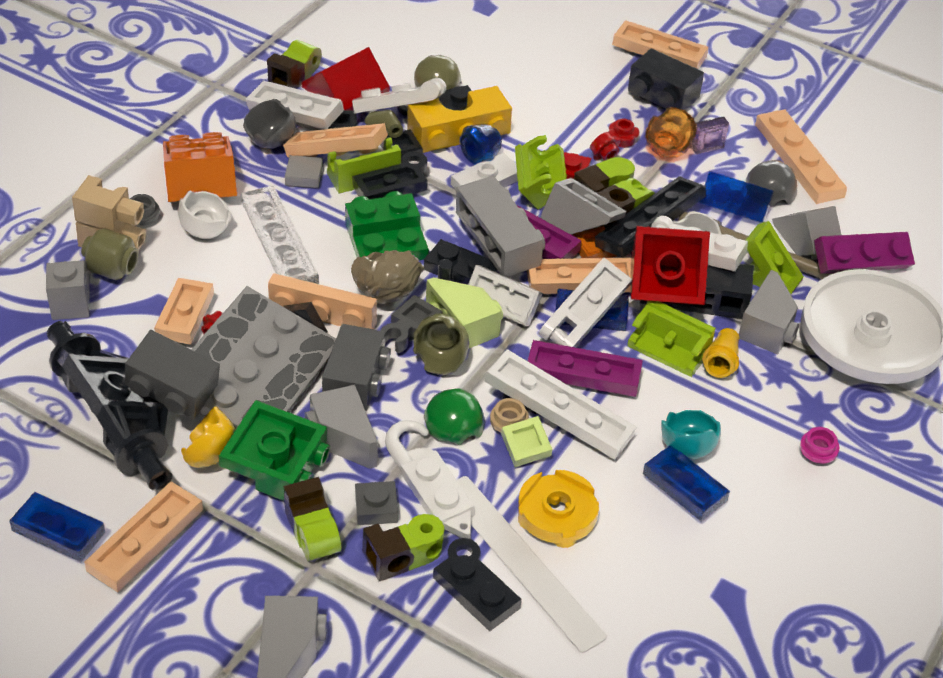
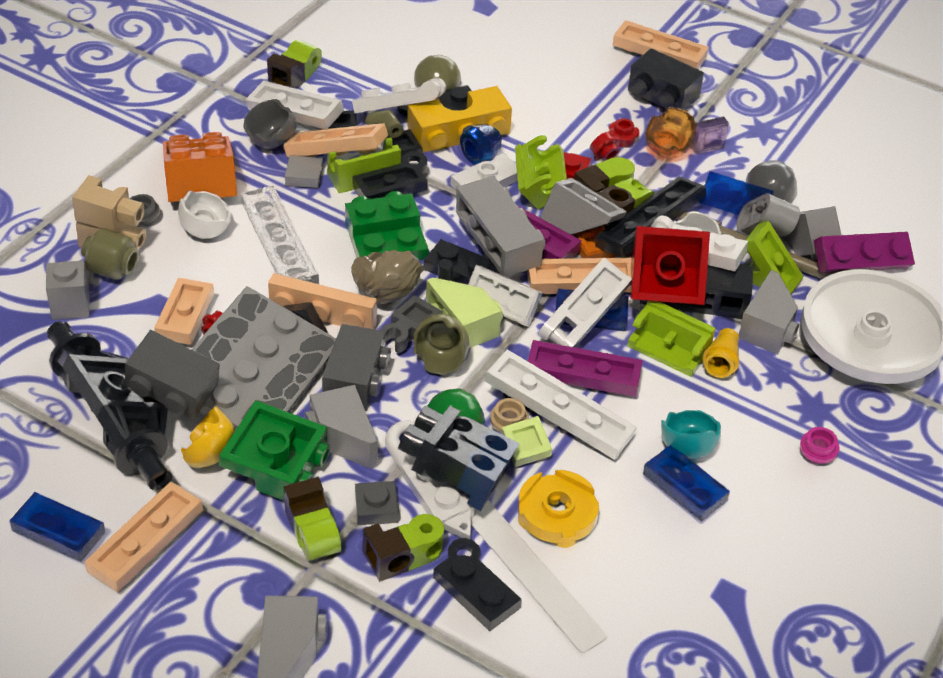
(348, 78): red slope -> none
(459, 452): none -> black hips
(769, 208): none -> light grey beam
(801, 155): light nougat plate -> none

